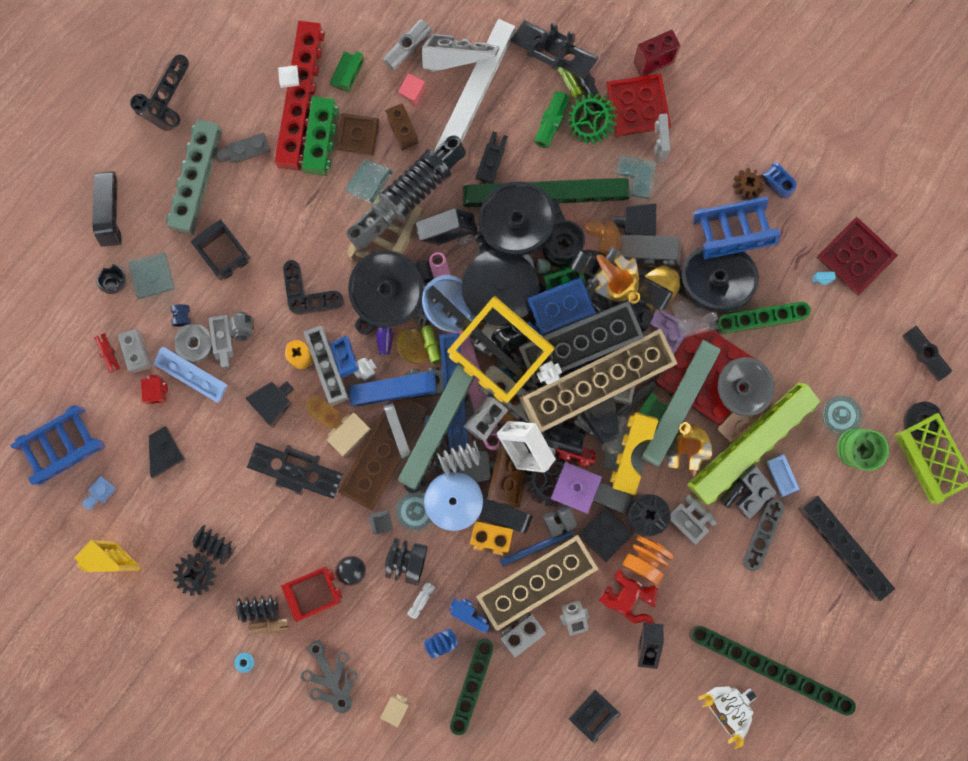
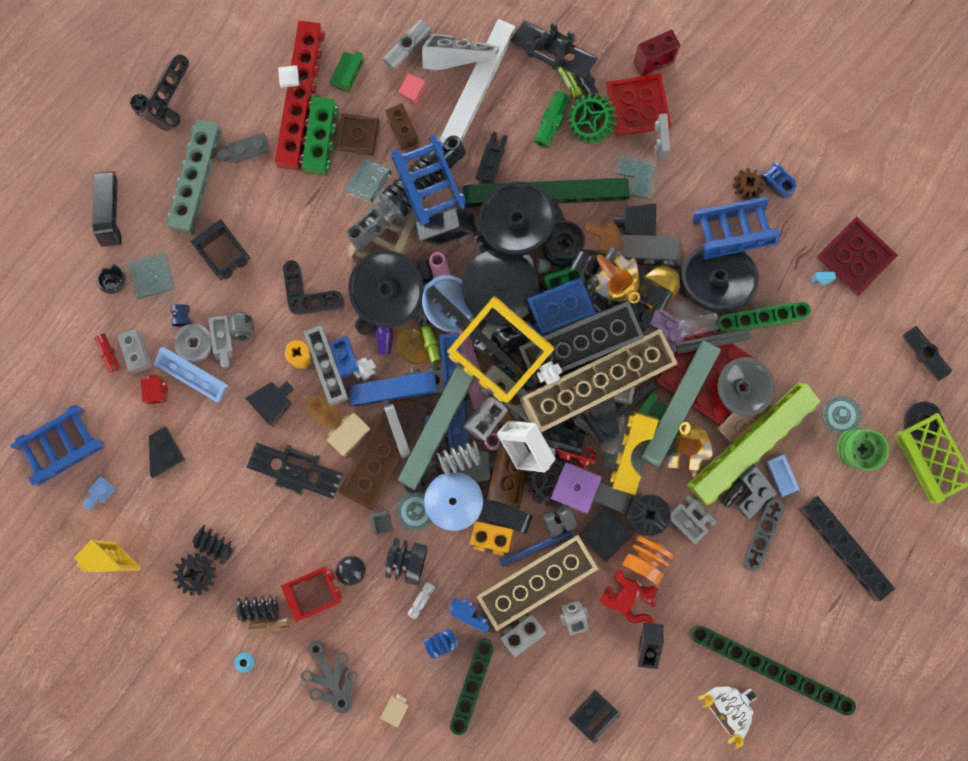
(408, 177): none -> blue fence
(716, 340): none -> dark grey axle

